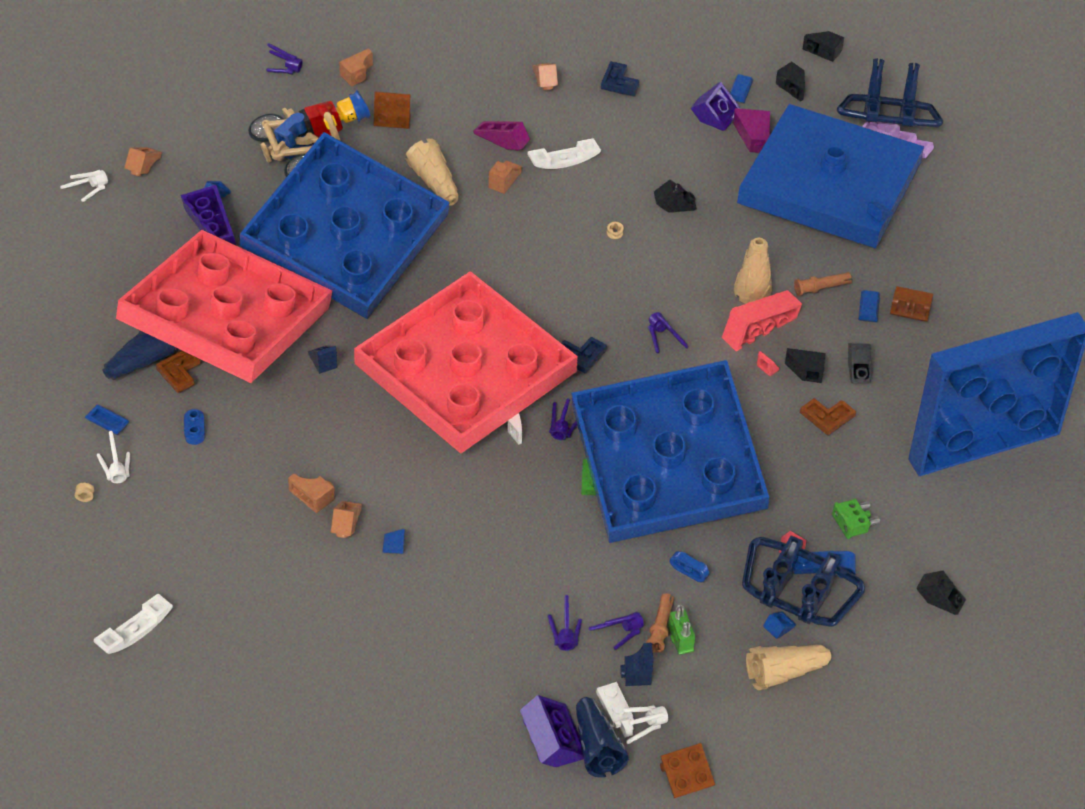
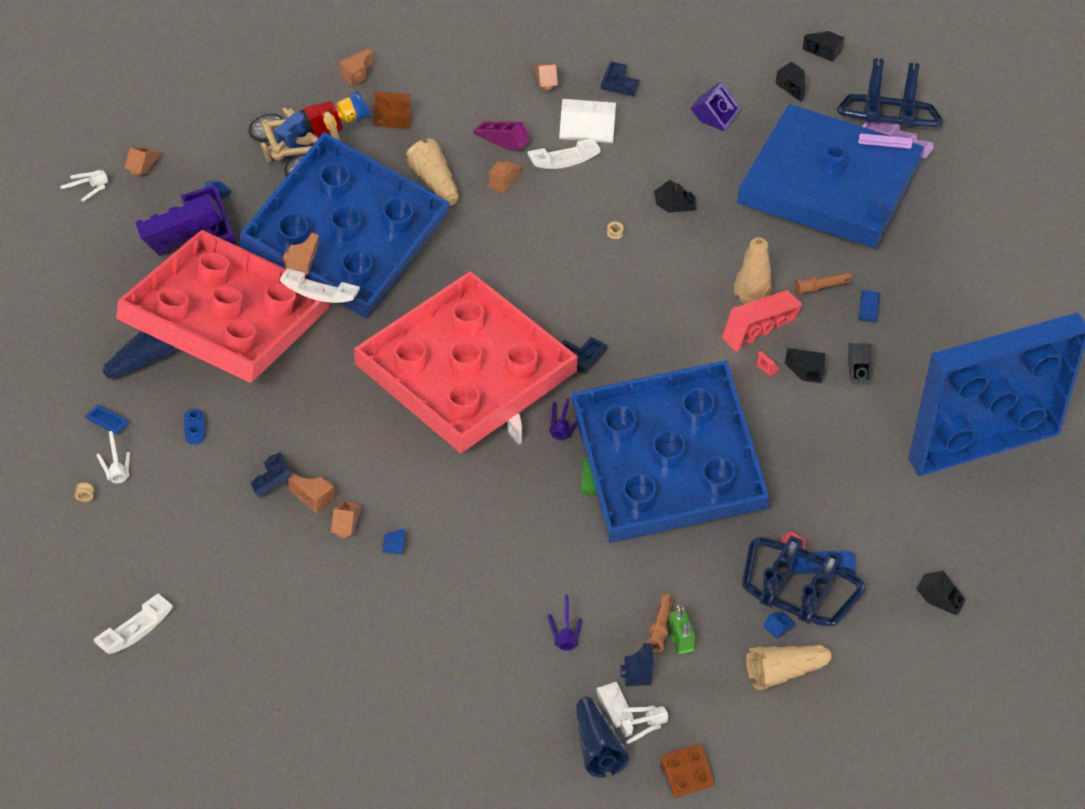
(175, 370): dark orange plate -> none
(179, 224): none -> dark purple wedge
(276, 473): none -> dark blue plate
(292, 62): dark purple plant -> none
(296, 281): none -> white slope
(301, 255): none -> nougat arch
(324, 358): dark blue slope -> none
(552, 731): dark purple slope -> none
(587, 120): none -> white slope
(631, 623): dark purple plant -> none
(659, 324): dark purple plant -> none
(689, 566): blue plate -> none
(741, 88): blue tile -> none
(752, 127): magenta slope -> none
(827, 419): dark orange plate -> none
(852, 518): bright green piece -> none
(886, 141): none -> lavender axle
(911, 303): dark orange hinge -> none

